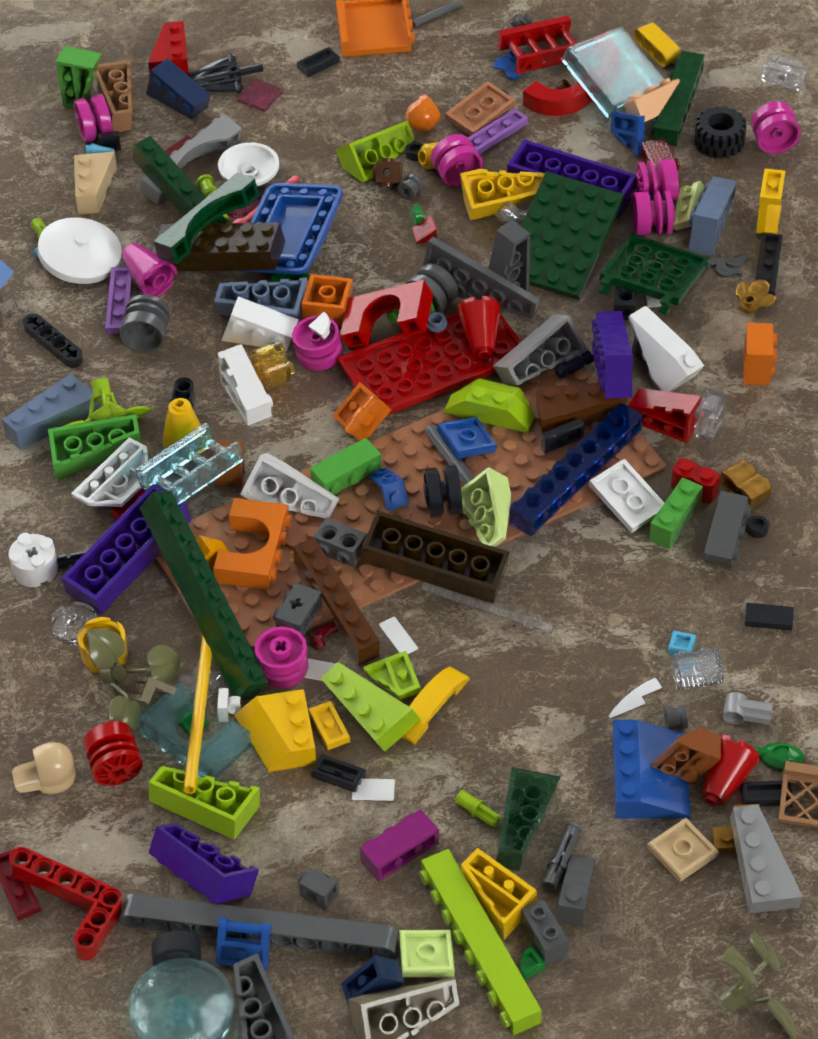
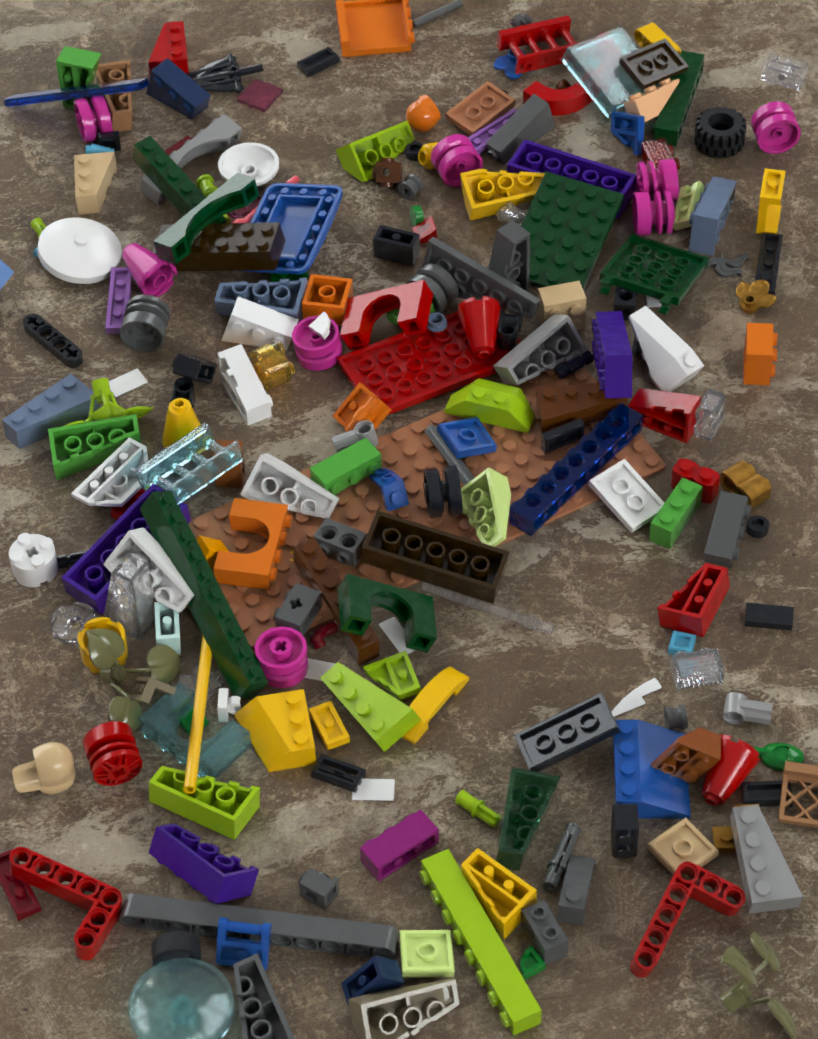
(76, 92): none -> clear blue tile
(127, 382): none -> white sticker
(131, 597): none -> clear wedge
(166, 581): none -> white wedge
(167, 627): none -> light aqua brick
(194, 368): none -> black brick
(362, 430): none -> light grey piece
(396, 245): none -> black brick
(413, 609): none -> dark green arch
(509, 330): none -> black piece
(528, 123): none -> dark grey slope
(563, 300): none -> tan brick
(567, 733): none -> tile
(624, 830): none -> black brick
(653, 64): none -> dark brown plate
(673, 909): none -> red beam
(697, 602): none -> red wedge

